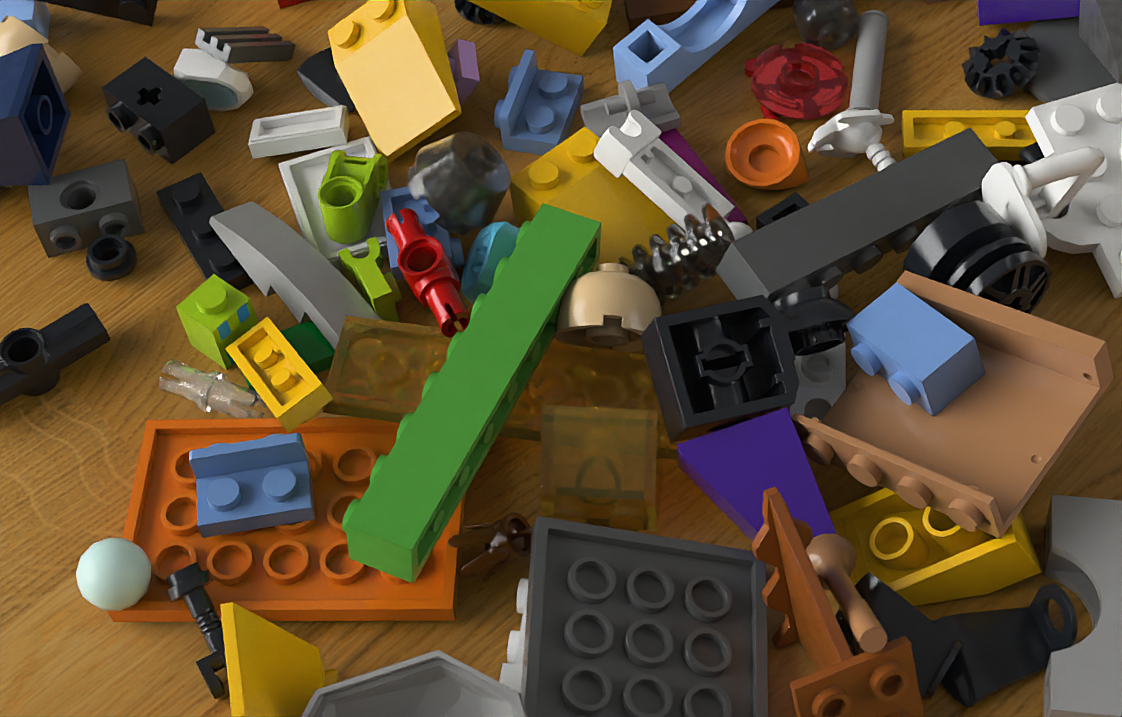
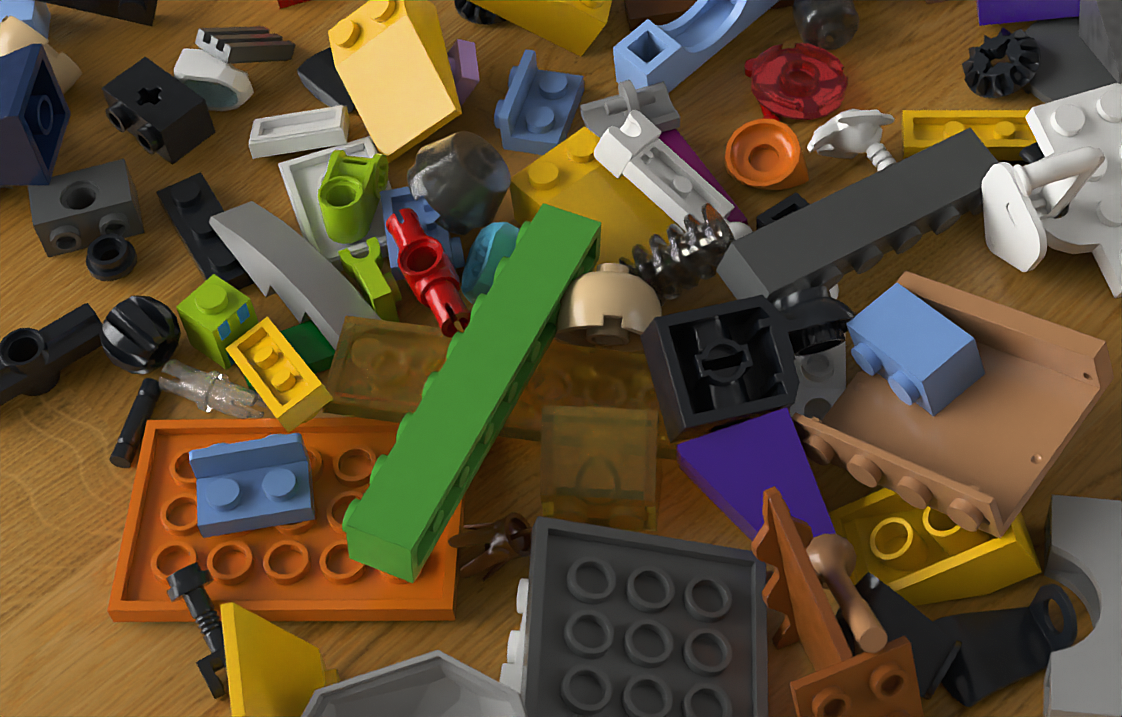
(113, 574): light aqua piece -> none
(135, 423): none -> black wheel
(140, 334): none -> black piece
(869, 61): light grey pin -> none
(980, 255): black wheel -> none

